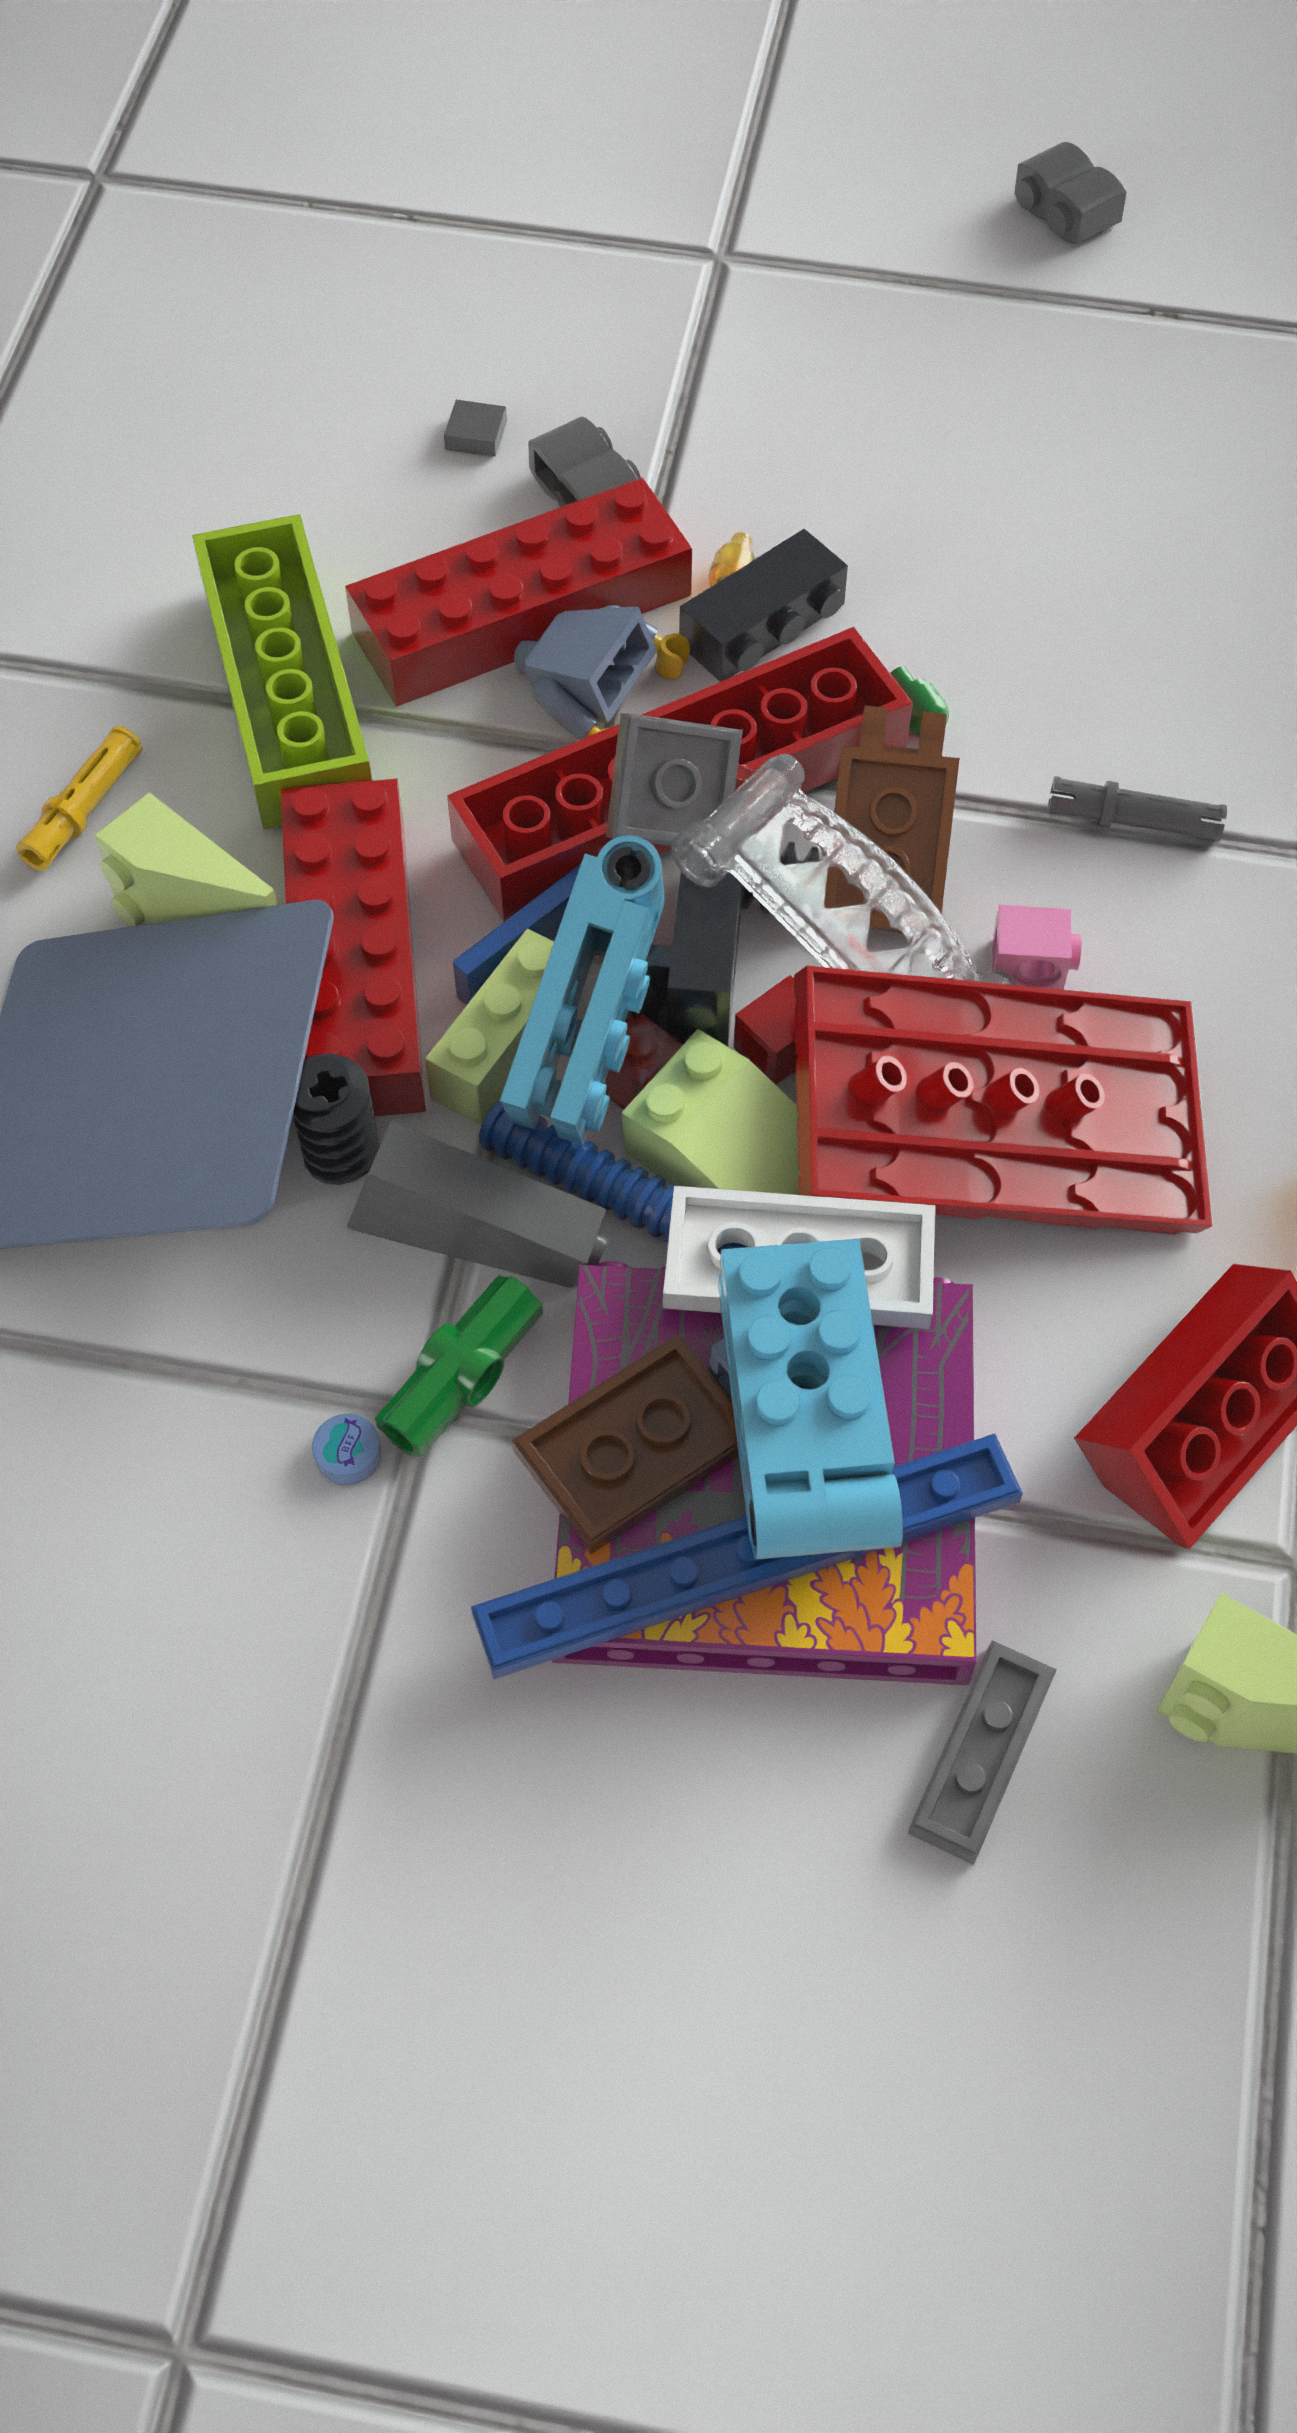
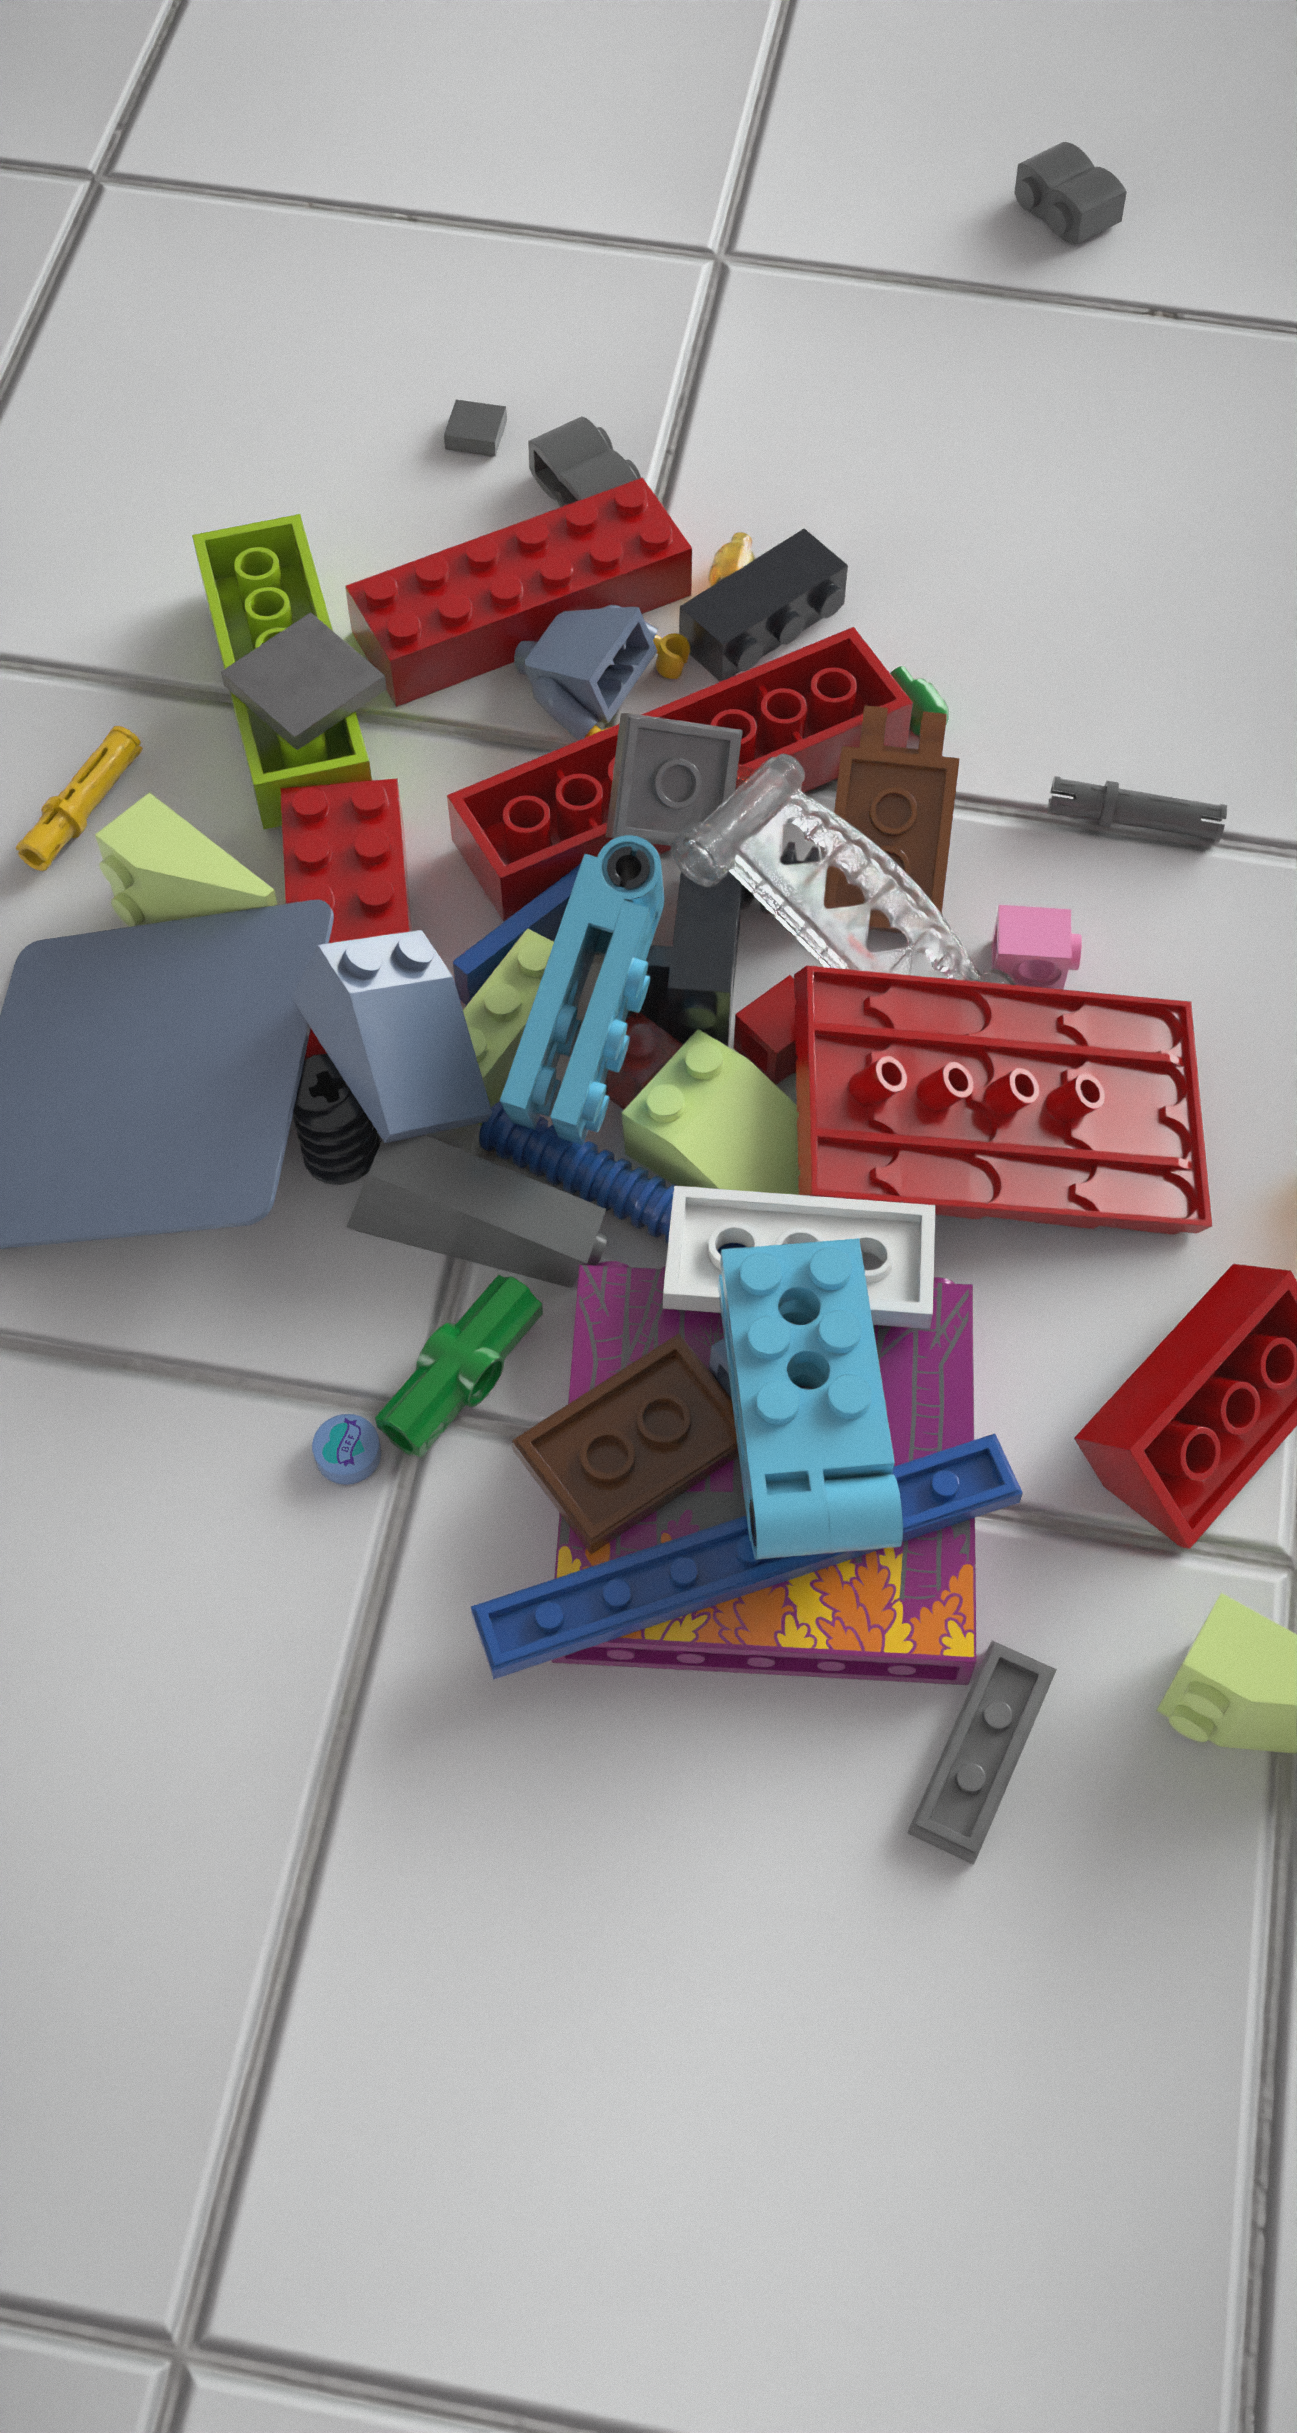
(304, 681): none -> flat silver tile
(395, 1033): none -> sand blue slope

